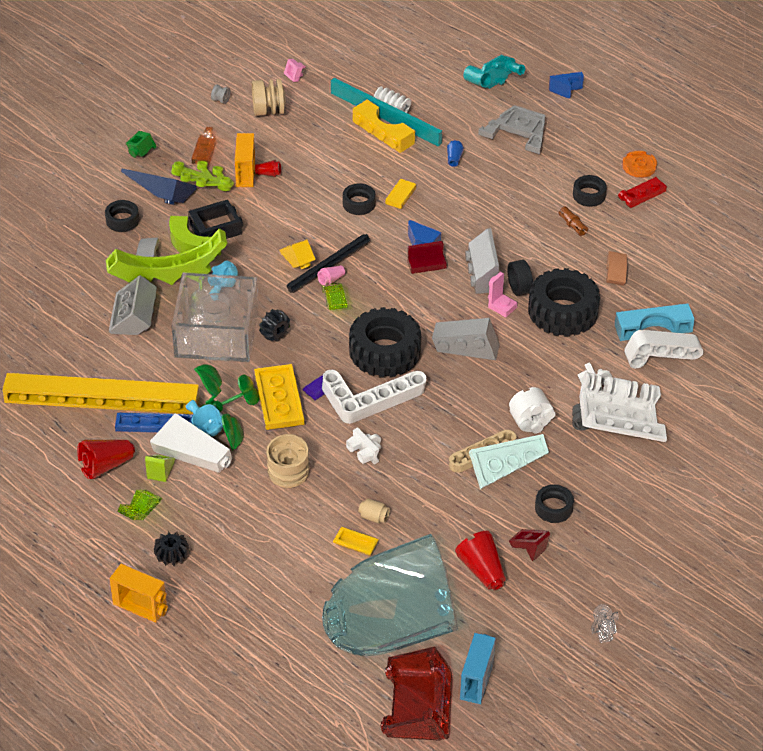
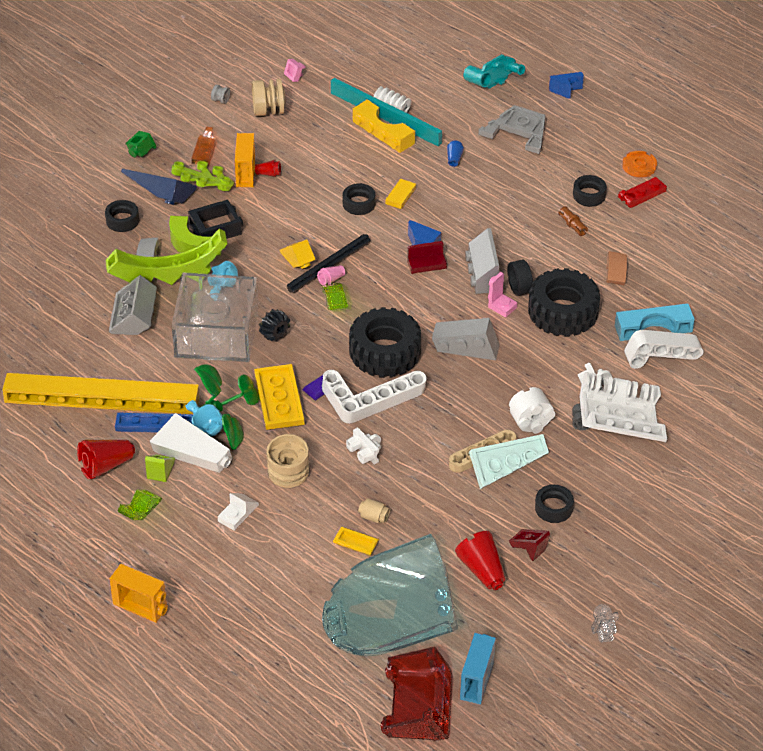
(171, 548): black gear -> none
(237, 511): none -> white slope

